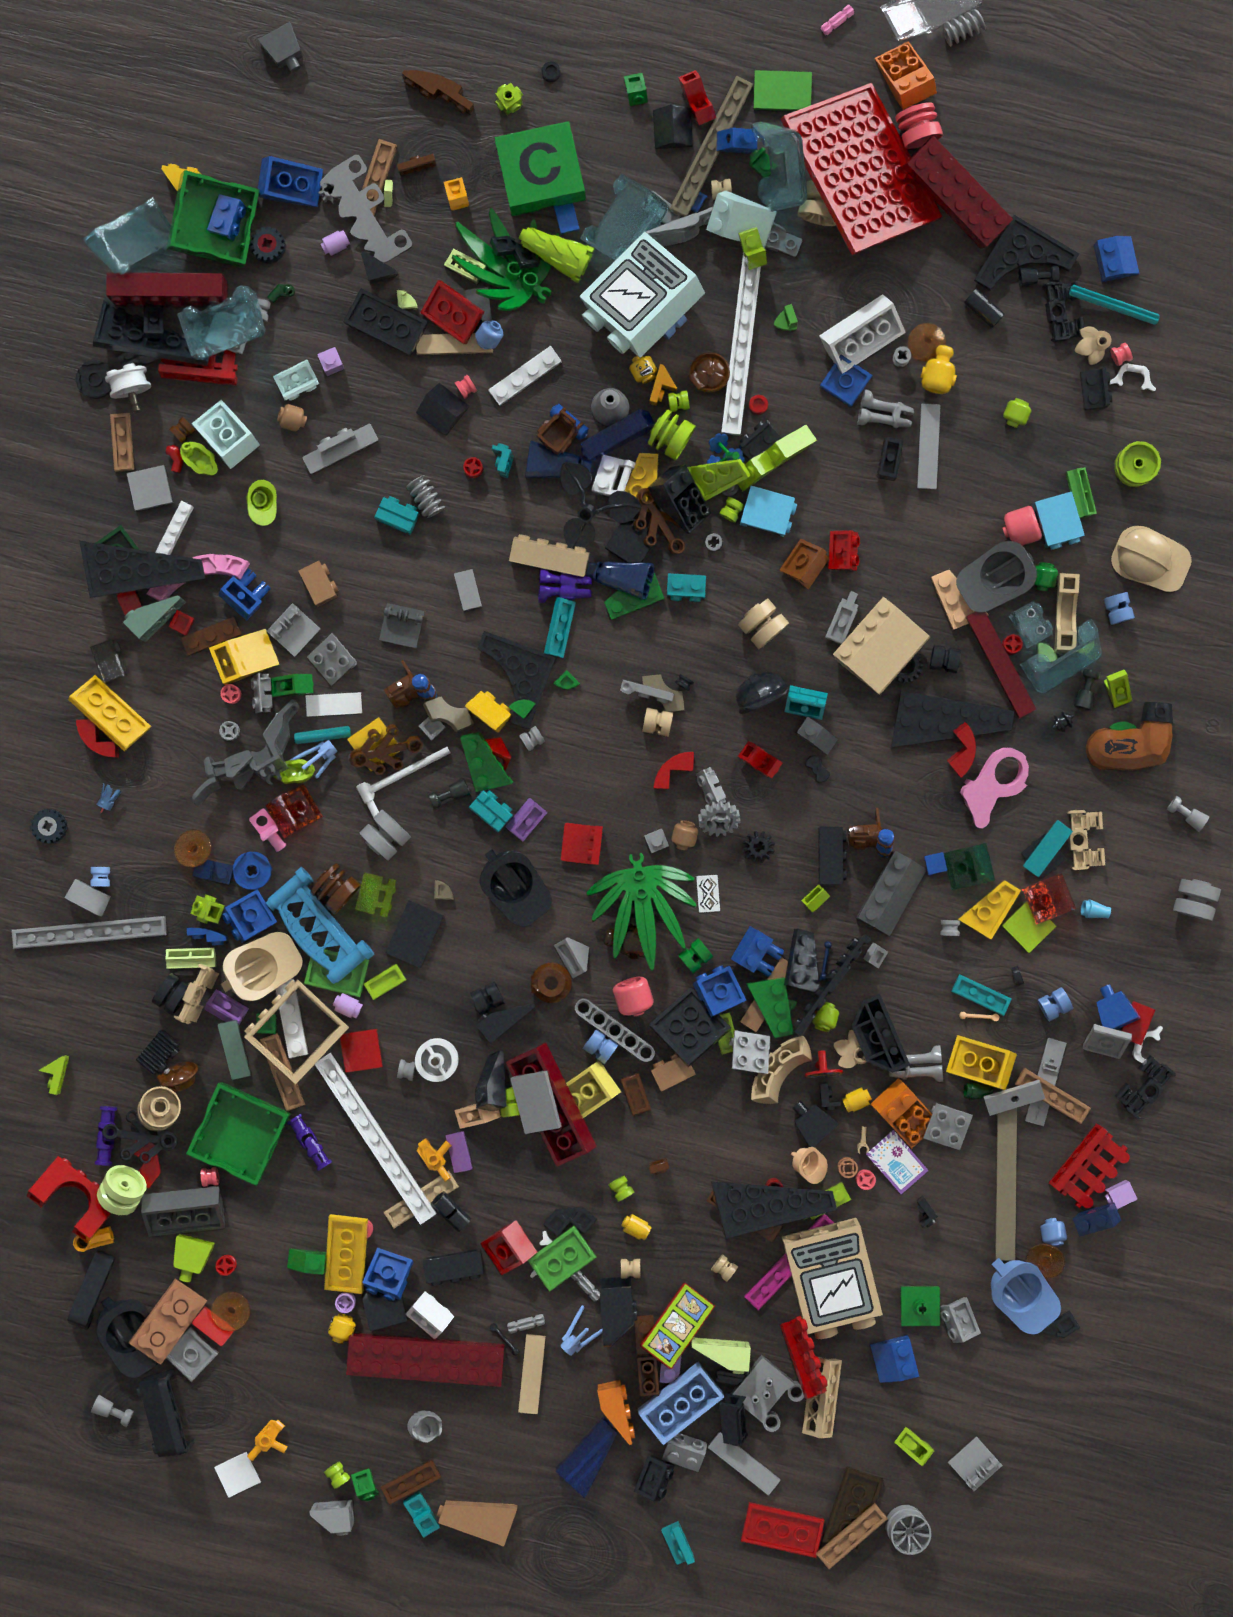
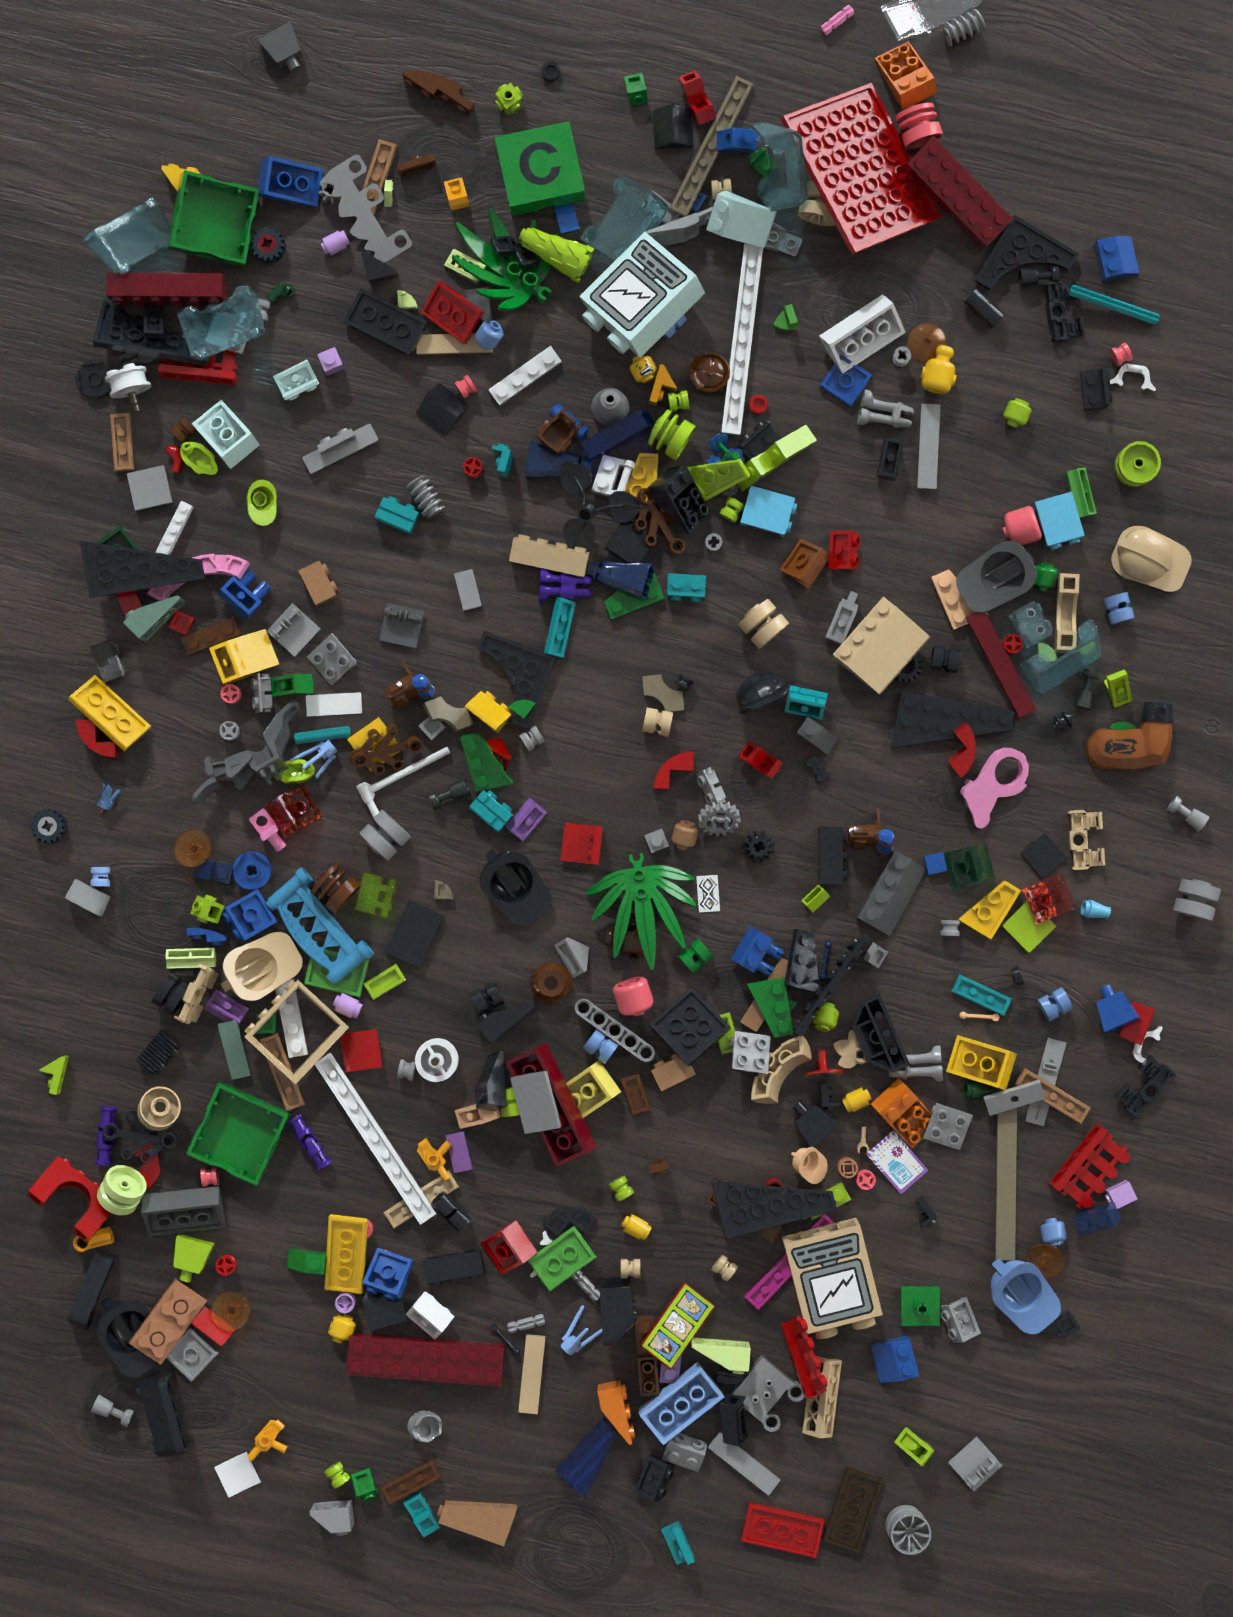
(89, 932): light grey tile -> none
(179, 1076): reddish brown piece -> none
(227, 217): blue bracket -> none
(291, 417): medium nougat head -> none
(566, 681): green tile -> none
(645, 691): light grey hinge -> none
(719, 990): blue plate -> none
(752, 248): lime slope -> none
(782, 90): bright green tile -> none
(851, 1536): medium nougat tile -> none
(1047, 848): teal tile -> none
(1090, 344): tan plate -> none
(1107, 1041): light grey tile -> none

